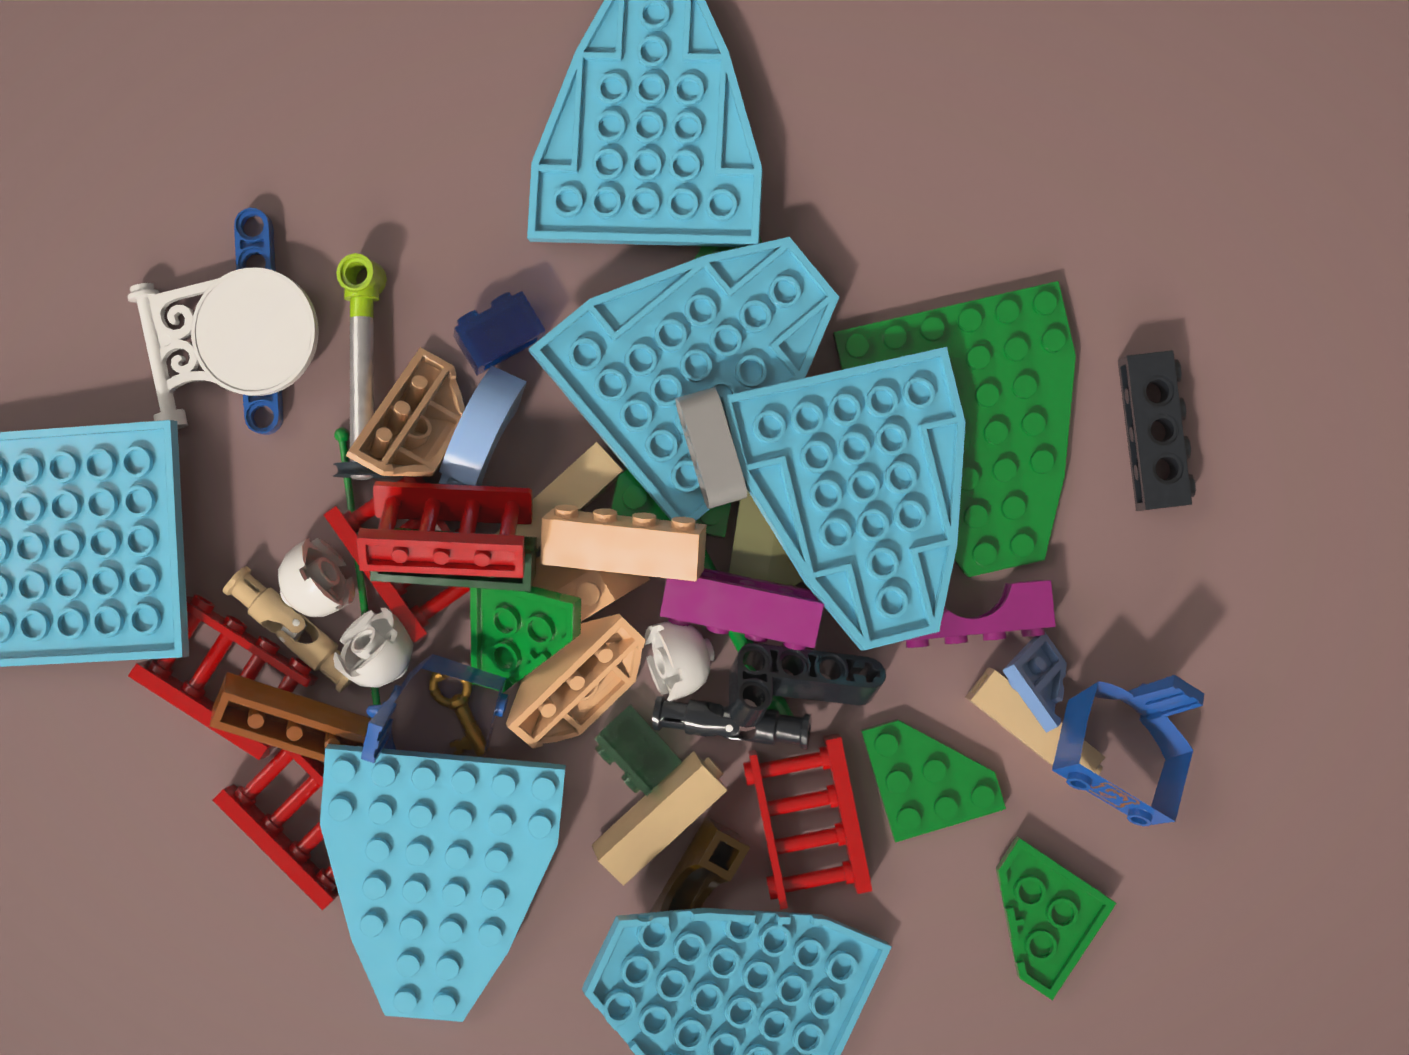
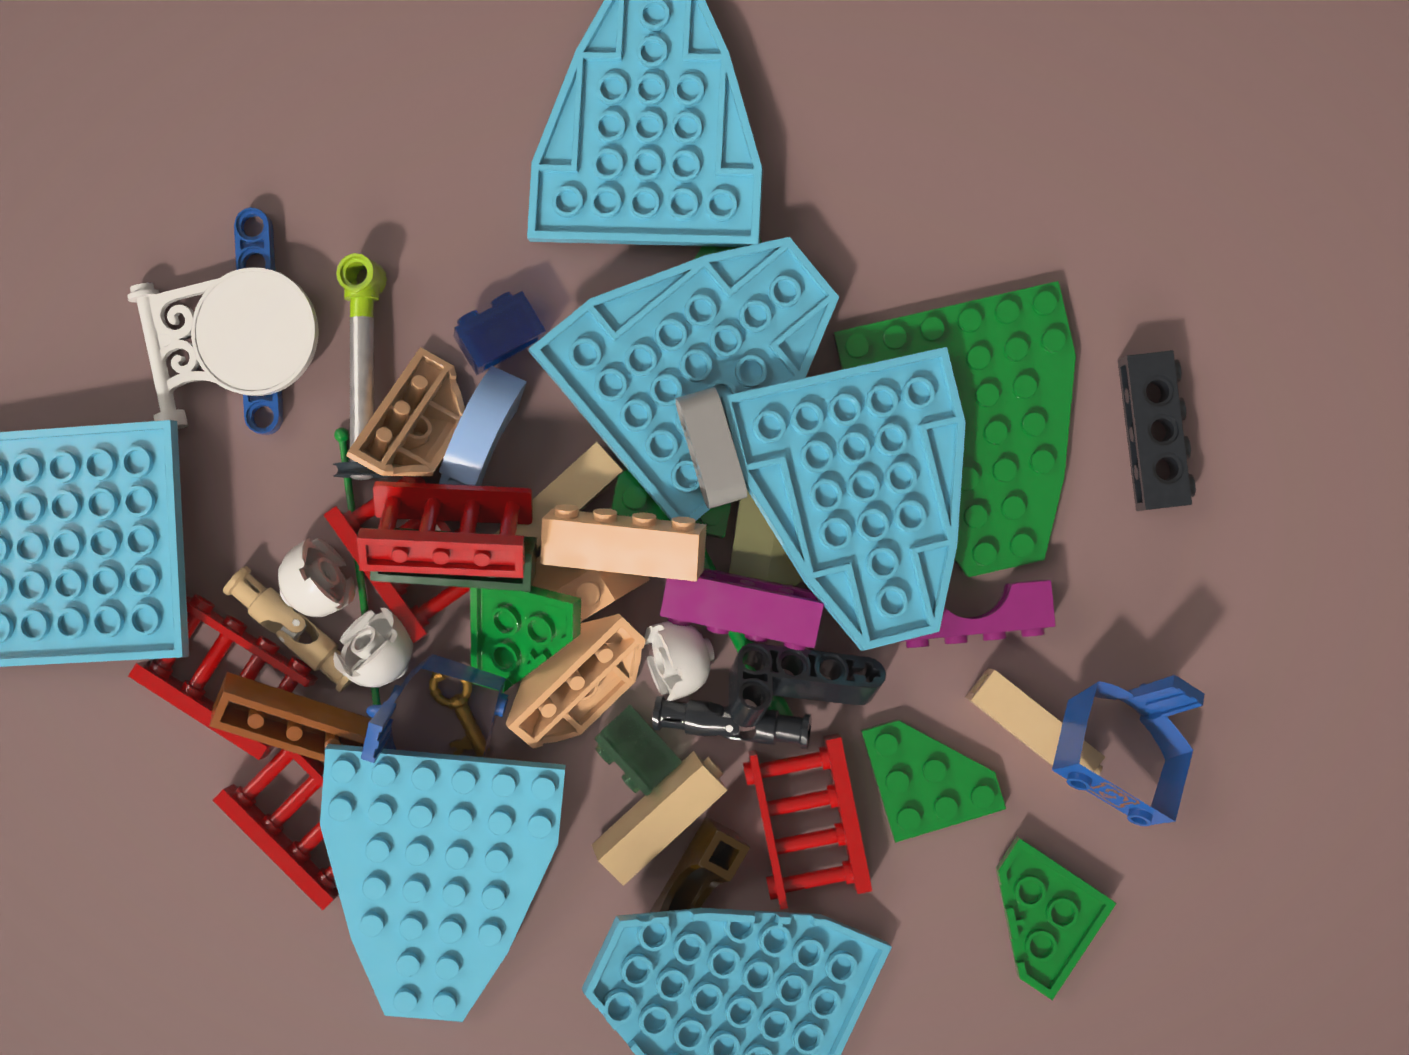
(1038, 679): medium blue wing -> none

